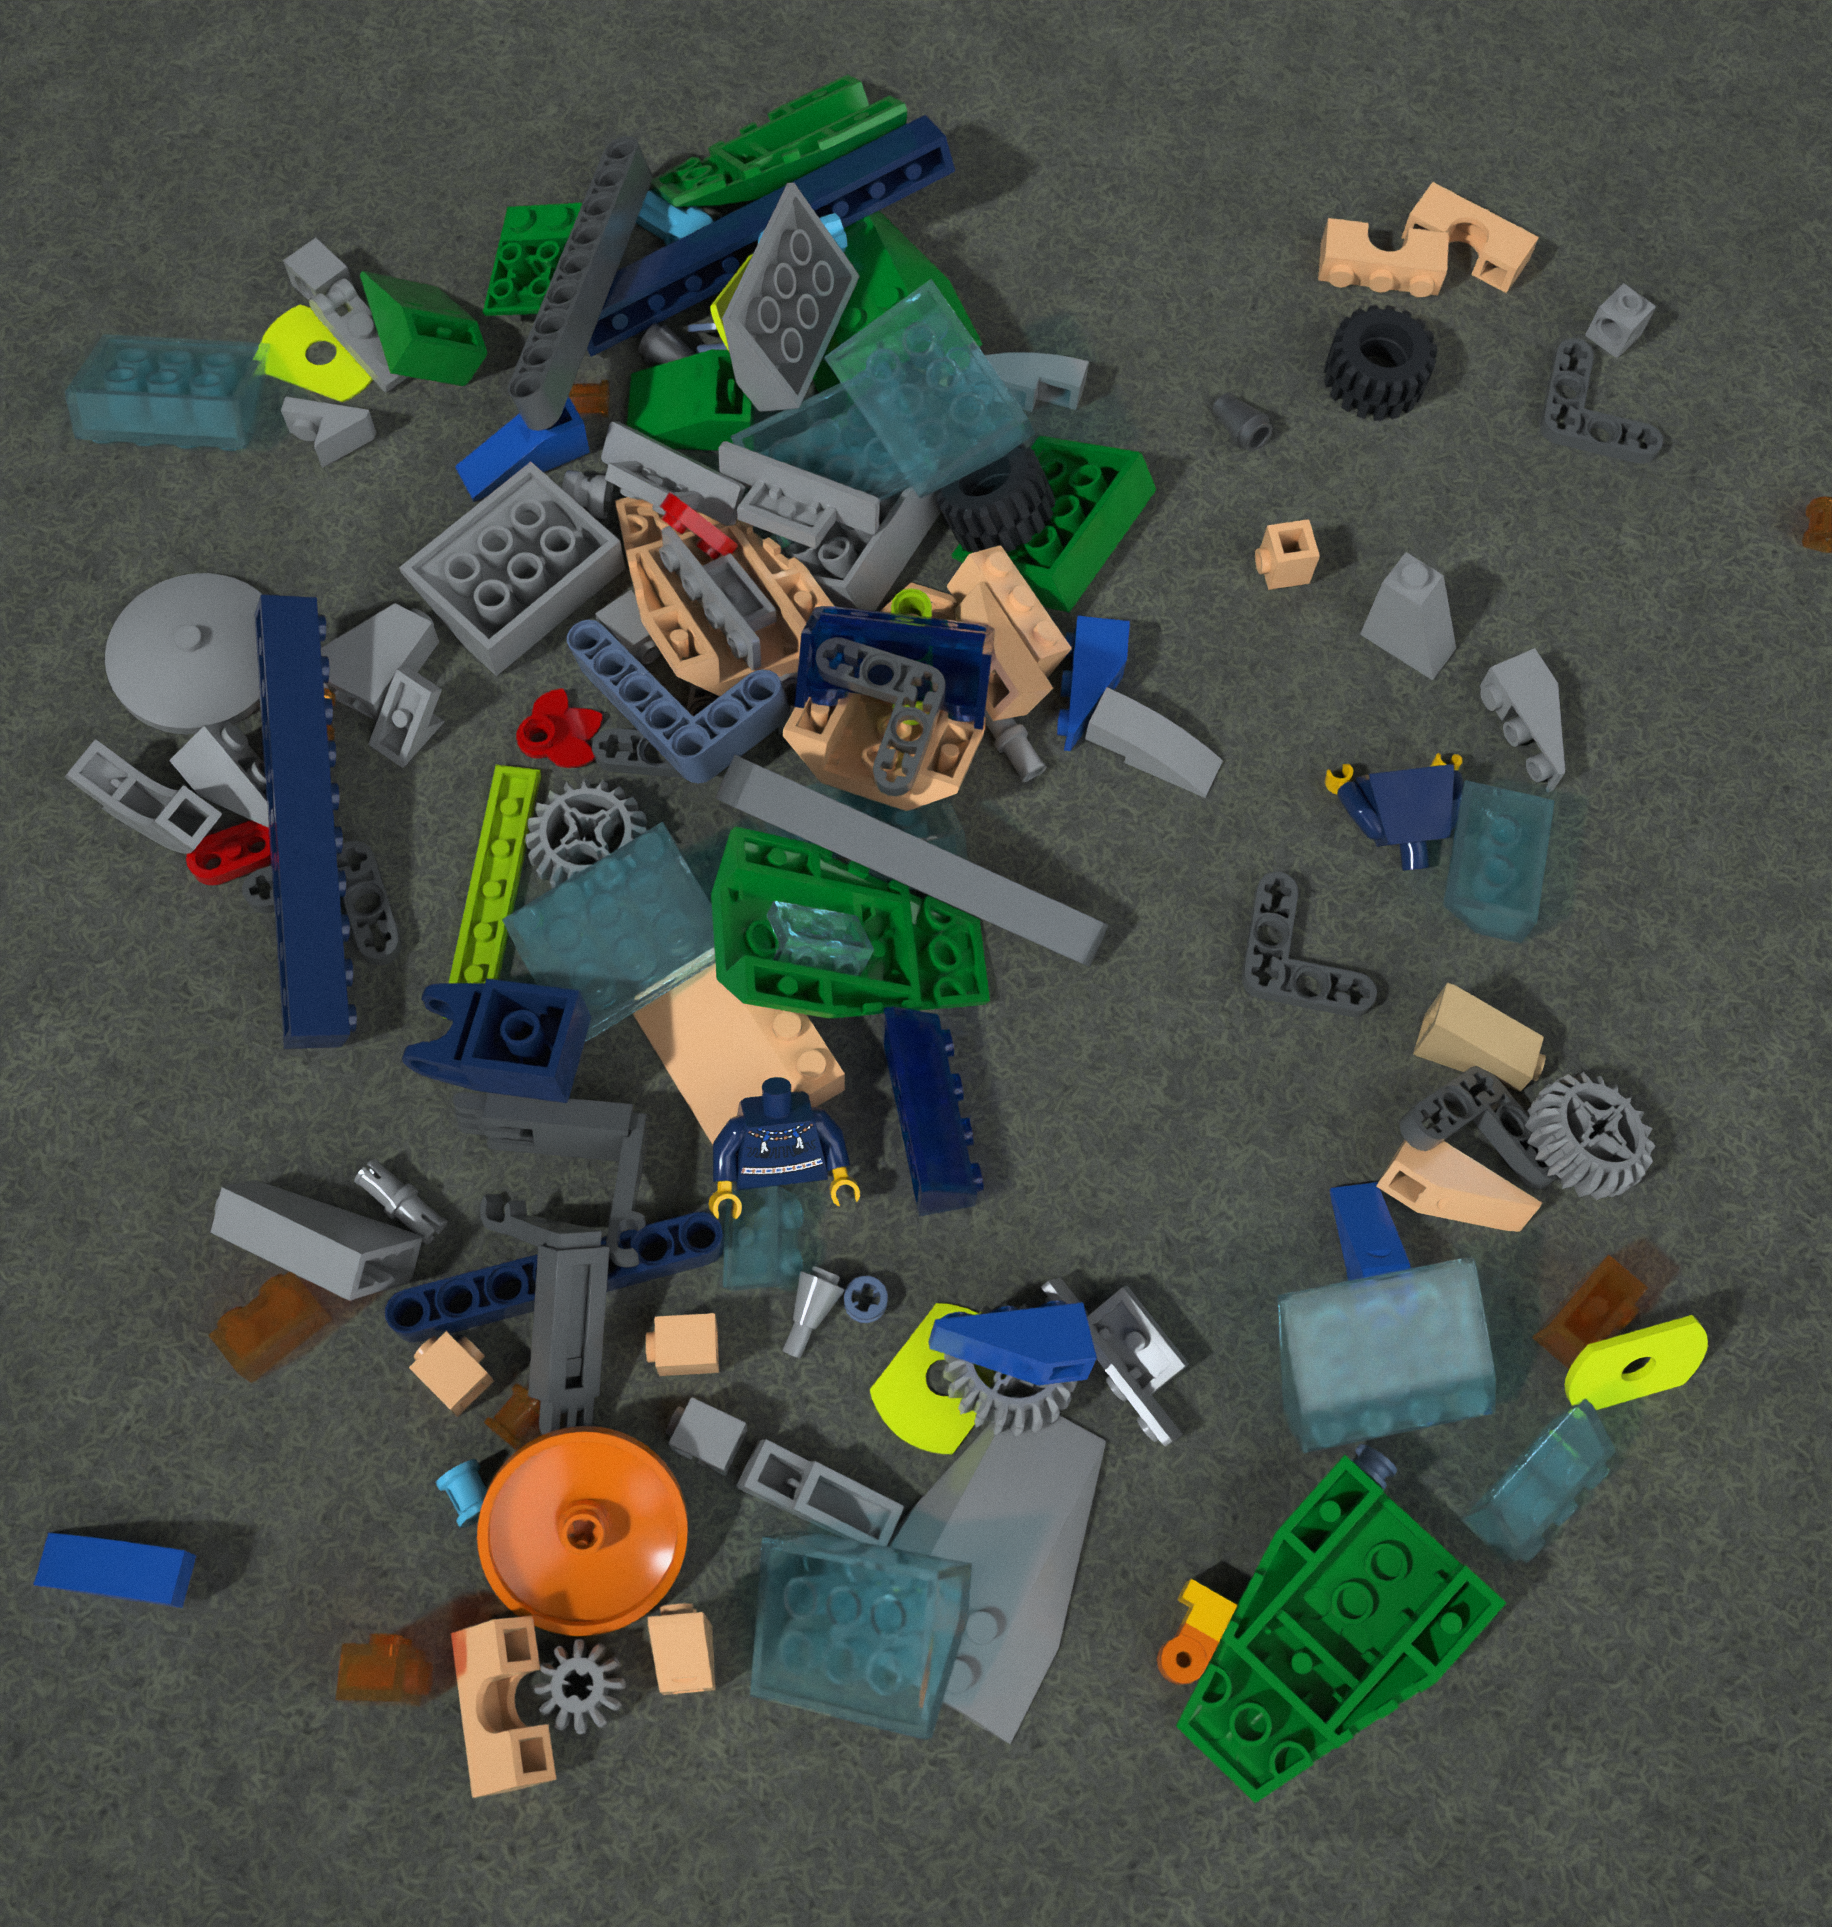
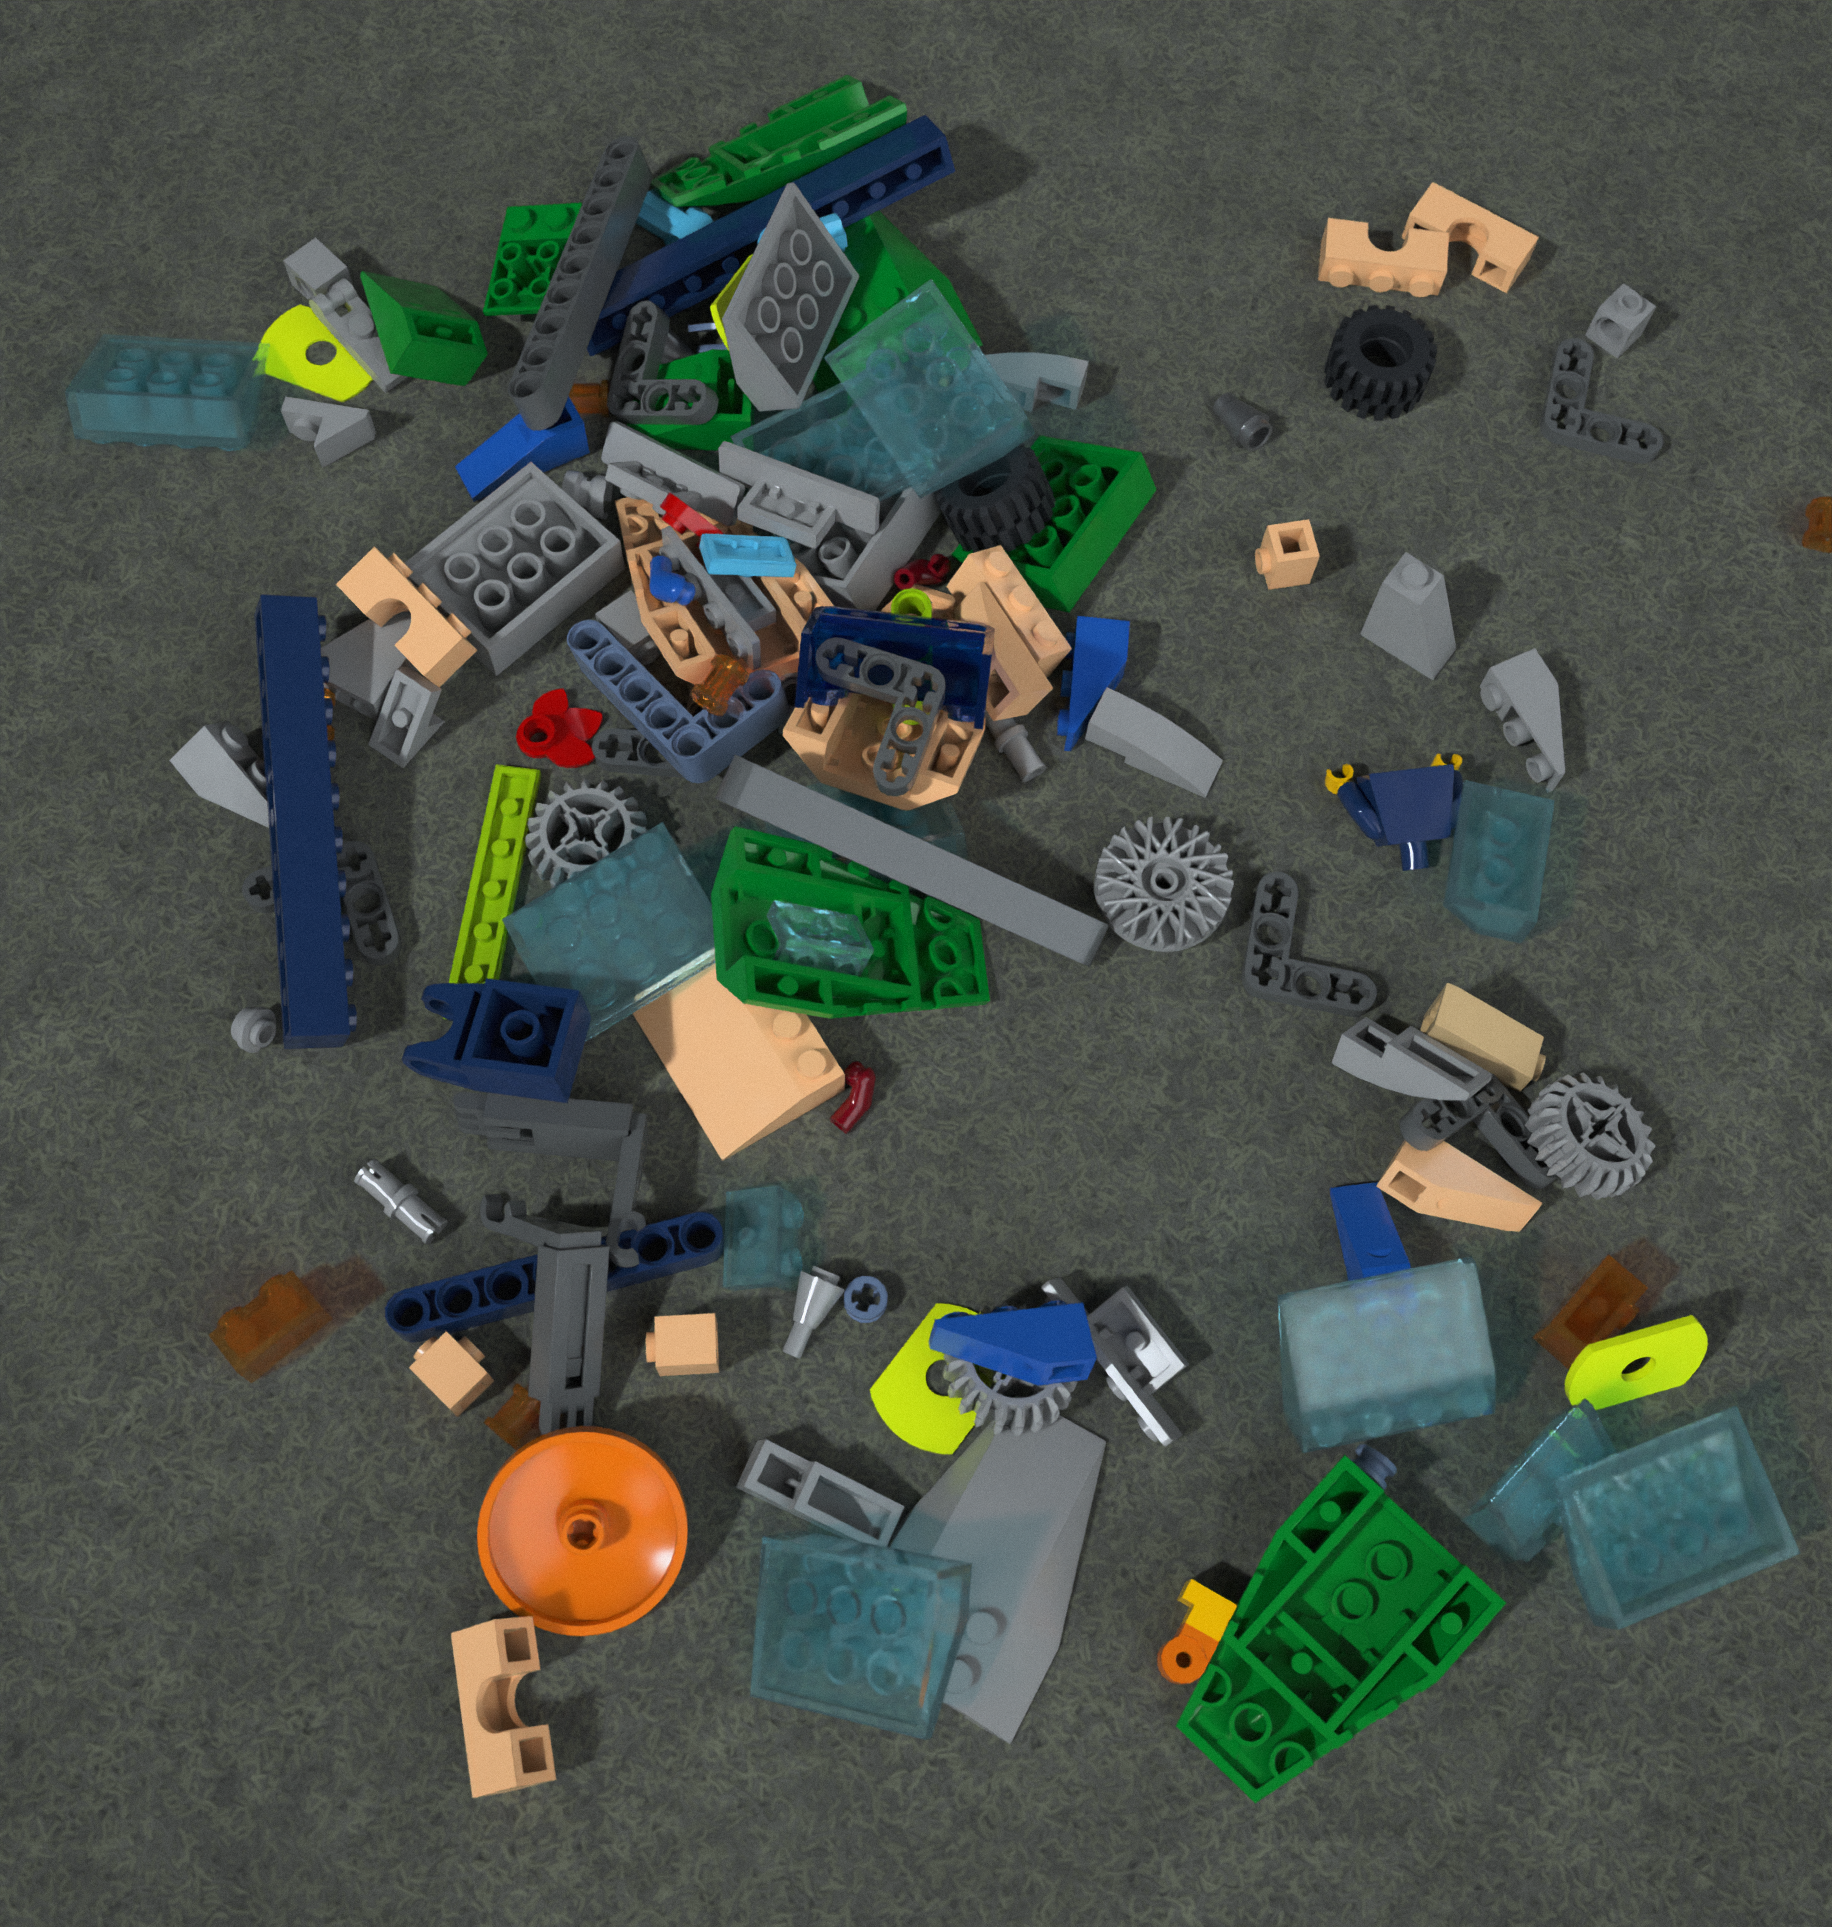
(115, 1569): blue slope -> none
(165, 815): light grey arch -> none
(187, 653): light grey dish -> none
(233, 849): red plate -> none
(254, 1028): none -> light grey plate
(316, 1239): light grey slope -> none
(383, 1672): clear orange brick -> none
(432, 642): none -> light nougat arch
(465, 1491): medium azure bush -> none
(575, 1704): light grey gear -> none
(647, 333): none -> dark grey beam
(668, 585): none -> blue arm
(682, 1650): light nougat slope -> none
(706, 1435): light grey brick -> none
(719, 684): none -> clear orange bush
(747, 555): none -> medium azure plate
(778, 1143): dark blue torso -> none
(859, 1099): none -> dark red arm
(923, 572): none -> dark red arm
(929, 1111): clear blue slope -> none
(1169, 857): none -> light grey wheel
(1408, 1063): none -> light grey slope
(1670, 1520): none -> clear light blue slope

